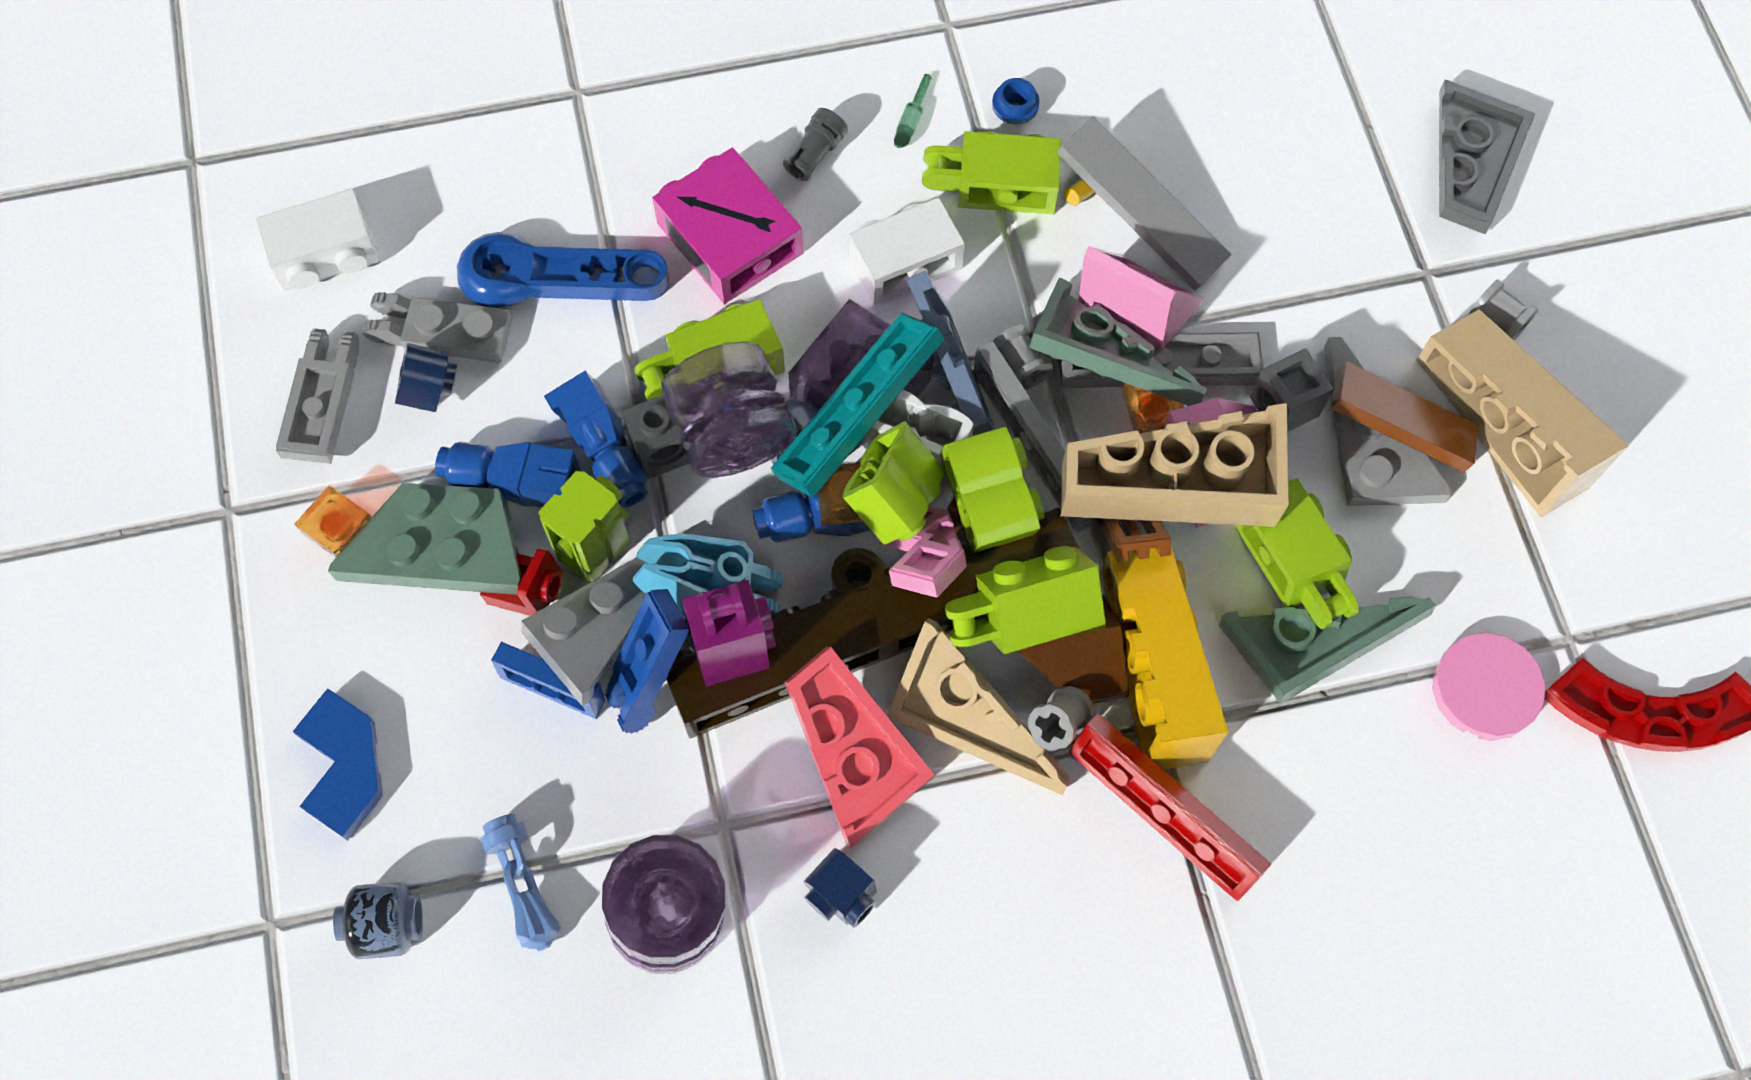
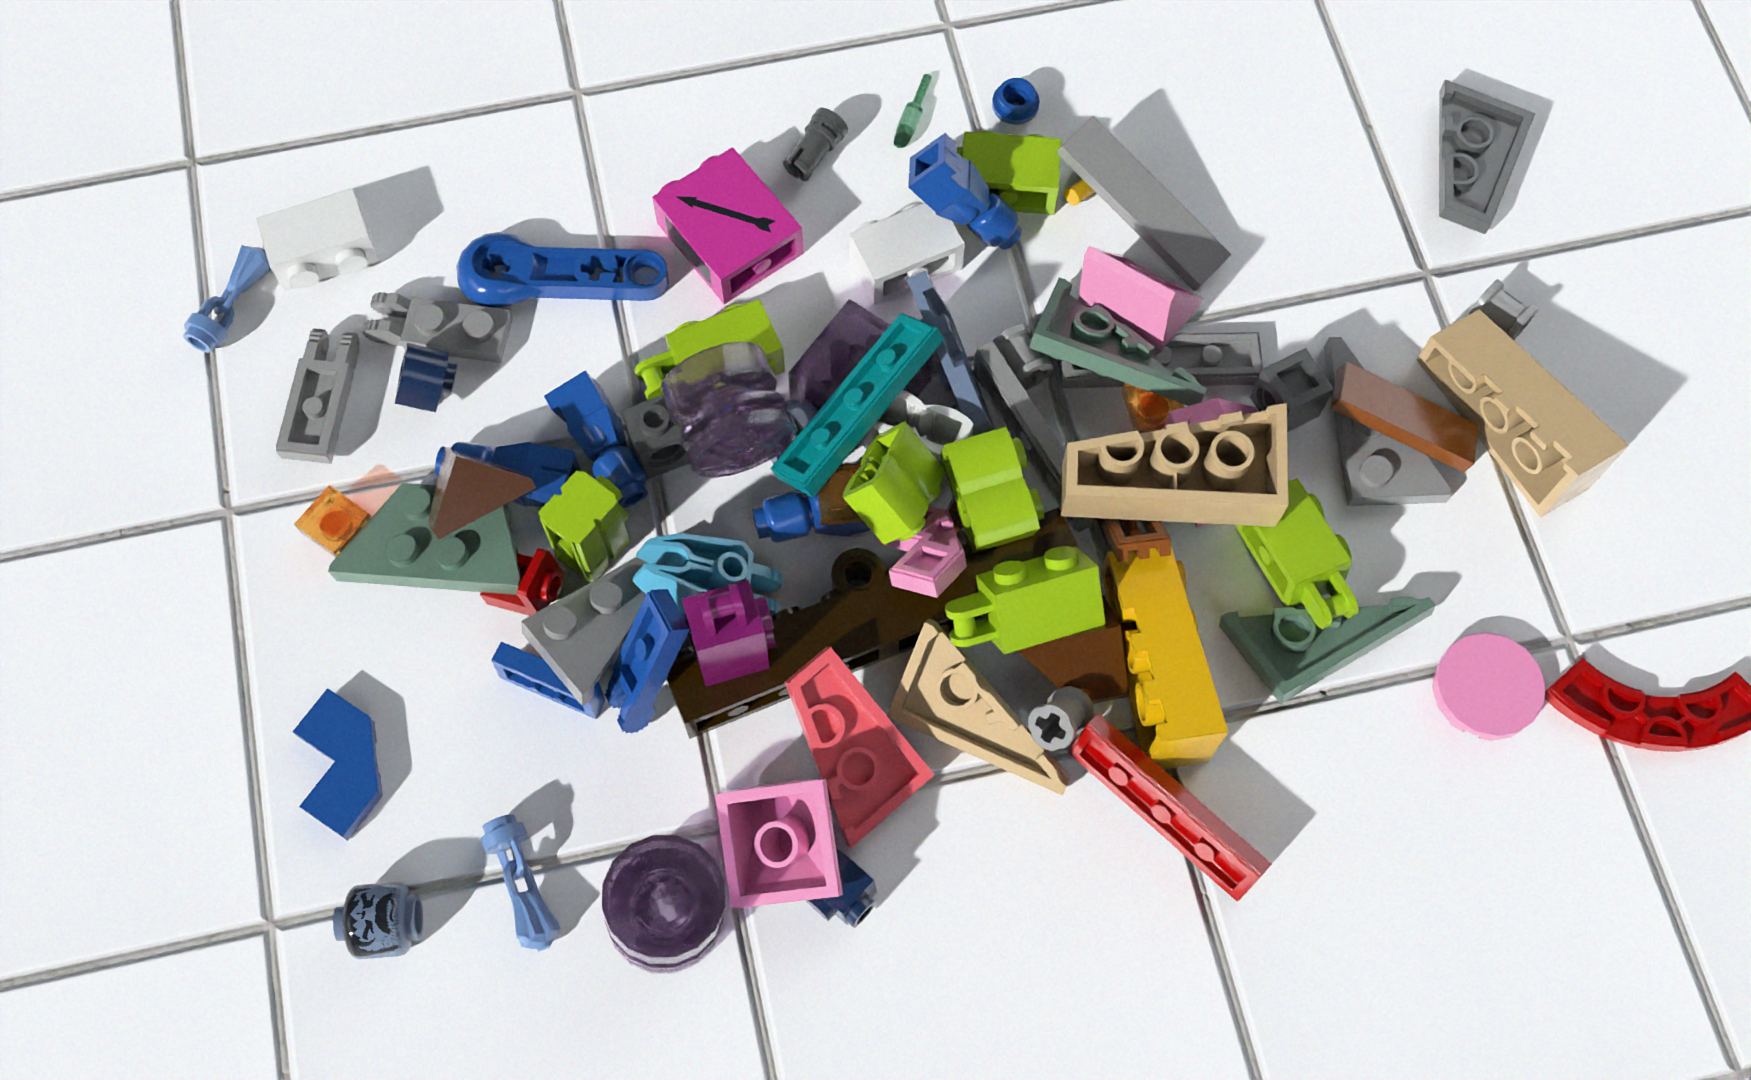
(206, 333): none -> medium blue piece
(471, 489): none -> reddish brown slope
(778, 843): none -> bright pink slope
(960, 193): none -> blue piece

